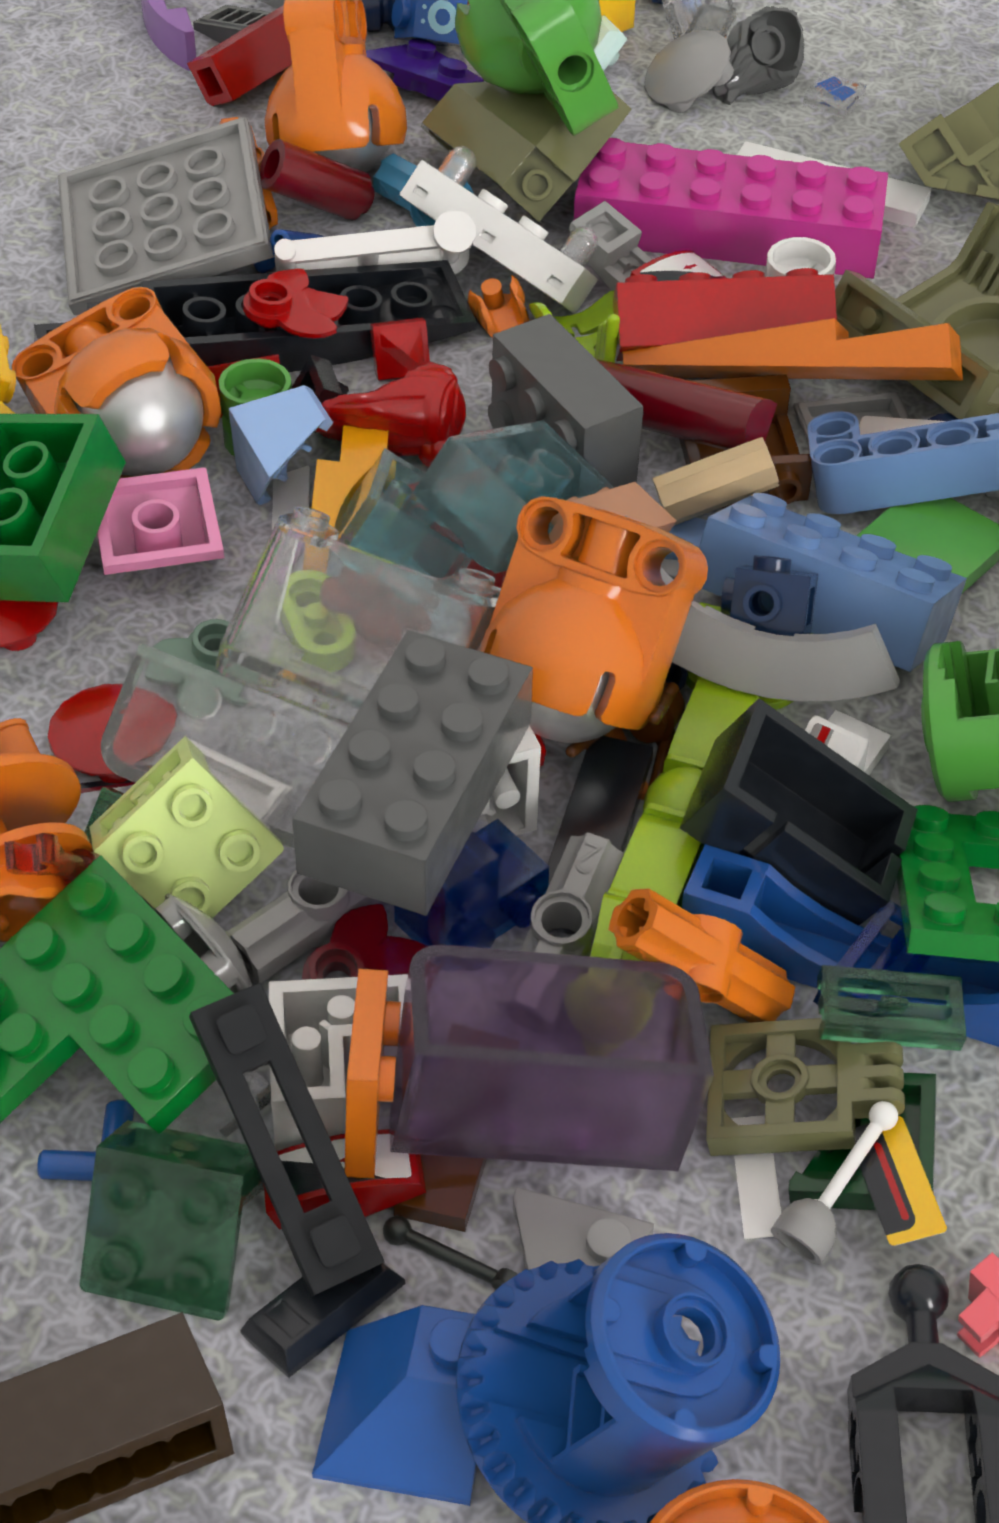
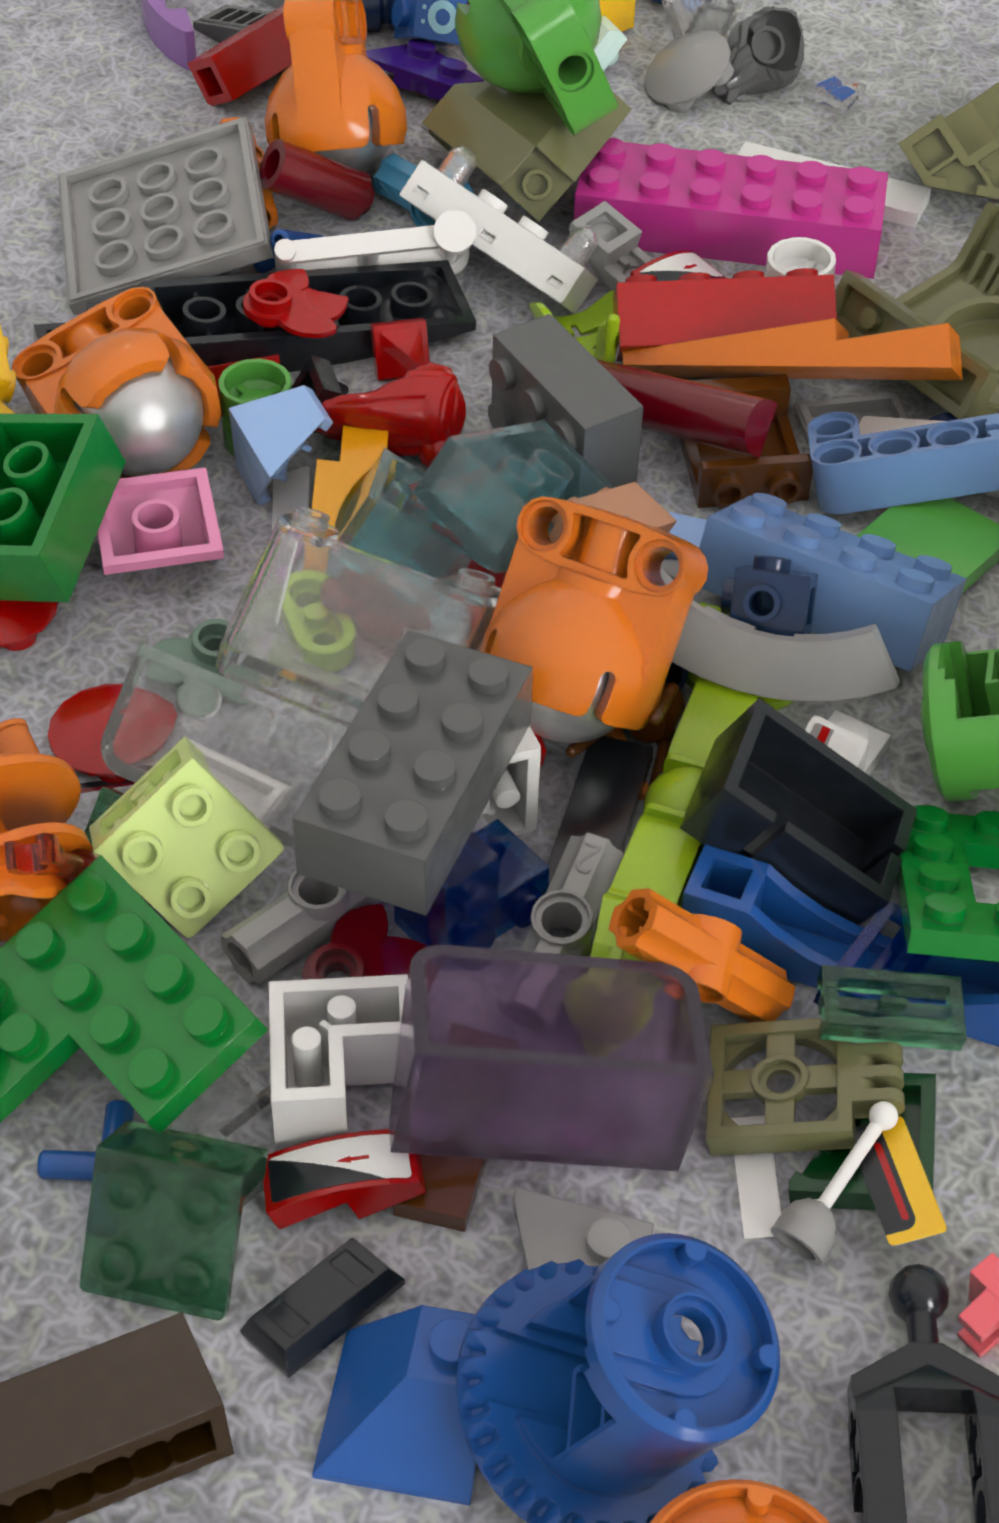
(206, 940): light grey dish -> none
(335, 1237): black container -> none
(369, 1071): orange wing -> none
(399, 1231): pearl dark grey hinge -> none
(497, 309): orange arm -> none
(717, 481): tan axle -> none

